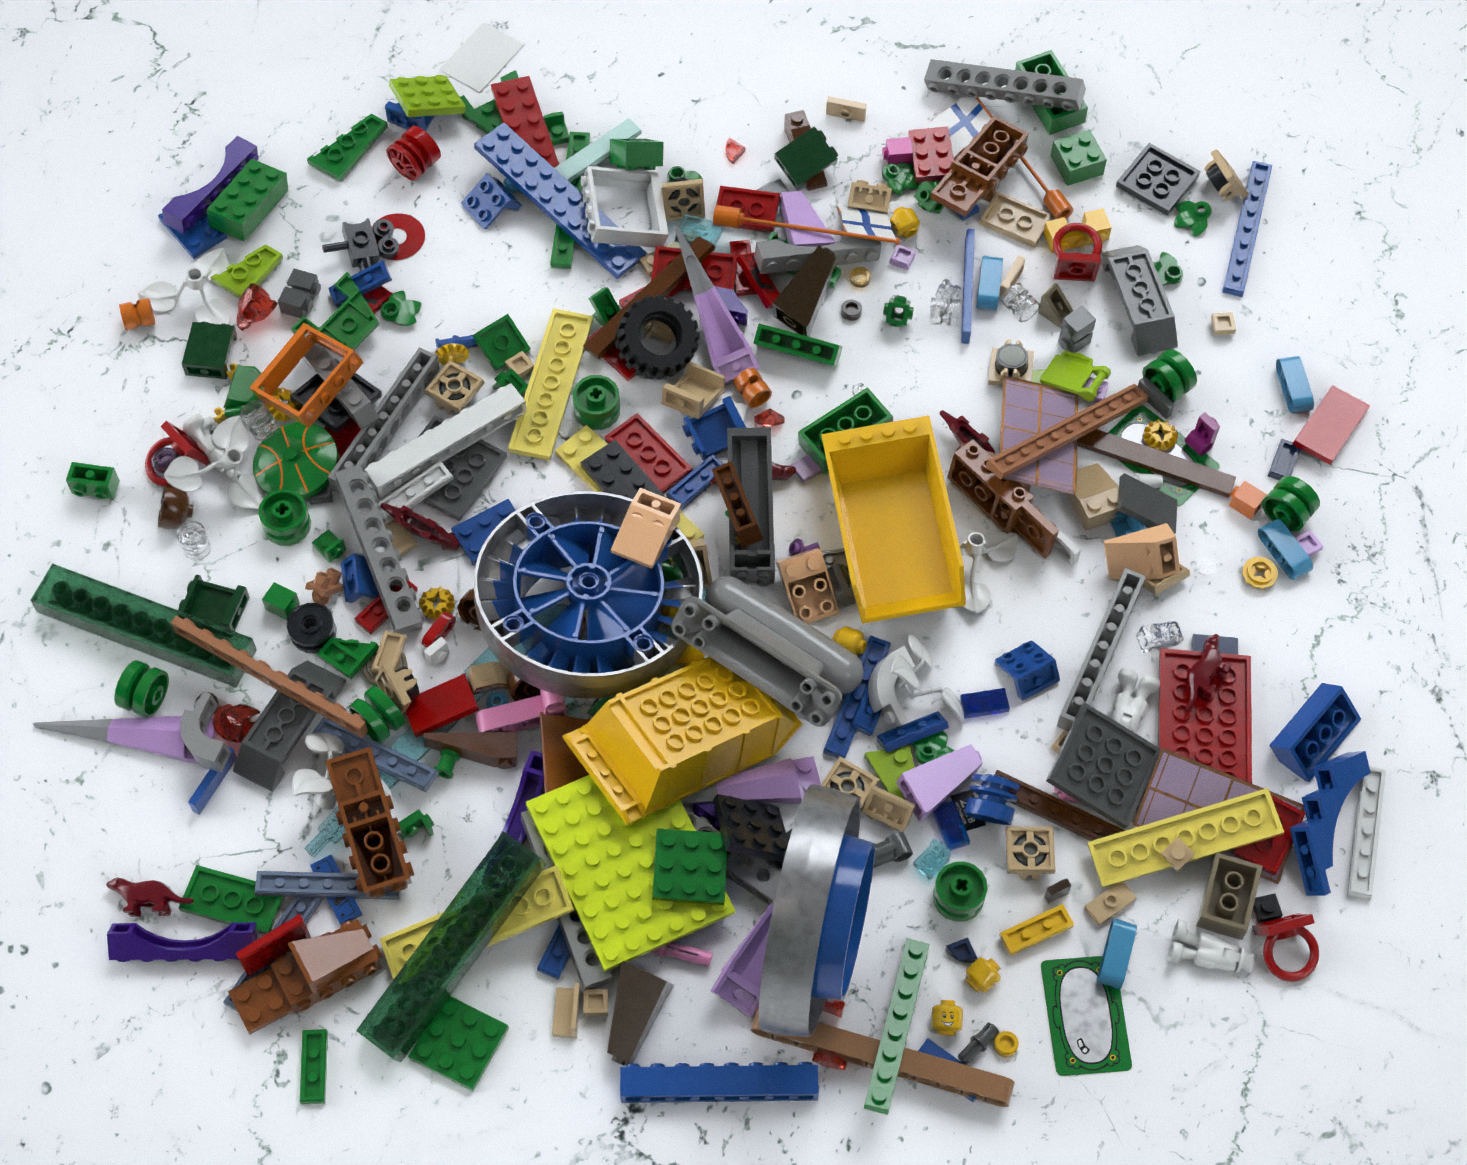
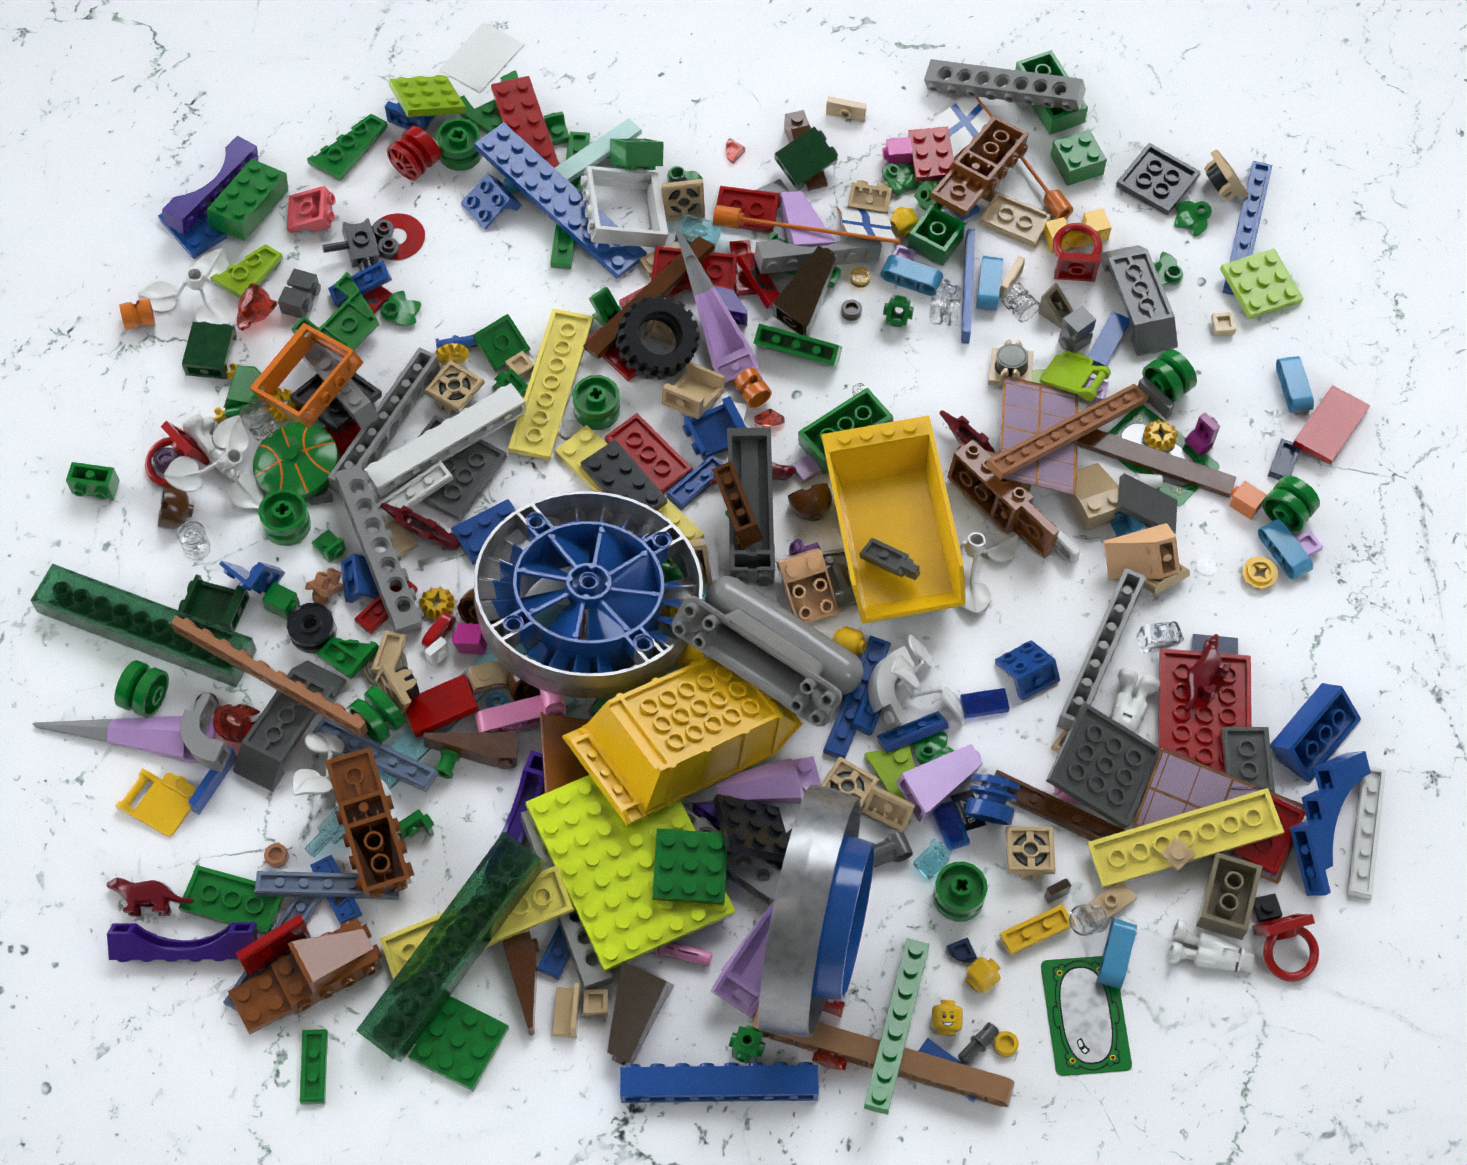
(163, 804): none -> yellow piece
(258, 579): none -> blue bracket
(276, 855): none -> nougat tile
(311, 210): none -> coral plate
(457, 142): none -> green wheel
(469, 639): none -> dark pink brick
(523, 965): none -> reddish brown slope
(646, 528): light nougat slope -> none
(747, 1052): none -> green brick
(811, 502): none -> reddish brown cylinder
(889, 559): none -> dark grey hinge
(911, 275): none -> dark azure beam
(936, 235): none -> green brick
(1083, 920): none -> clear wheel
(1109, 339): none -> tile
(1248, 755): none -> dark grey tile
(1261, 283): none -> lime plate

